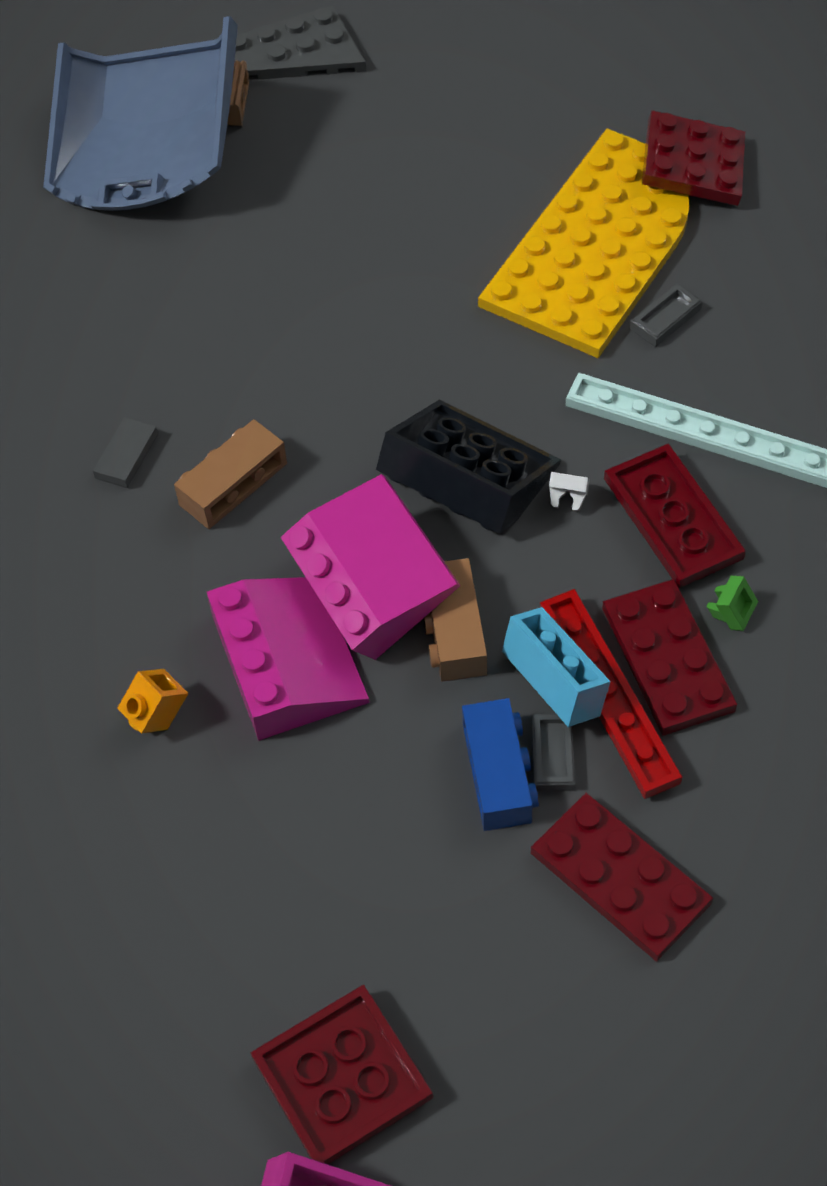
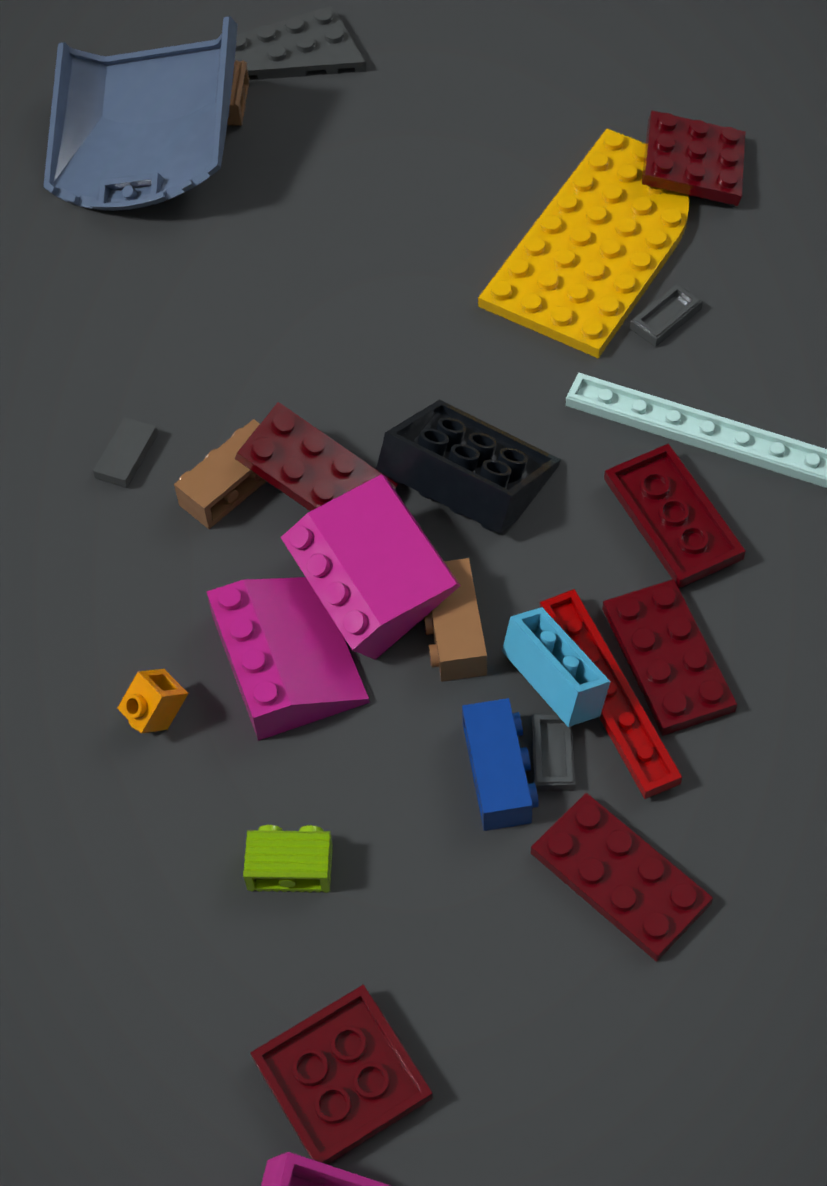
(288, 859): none -> lime brick
(303, 460): none -> dark red plate
(563, 483): white tile -> none
(734, 603): bright green tile -> none

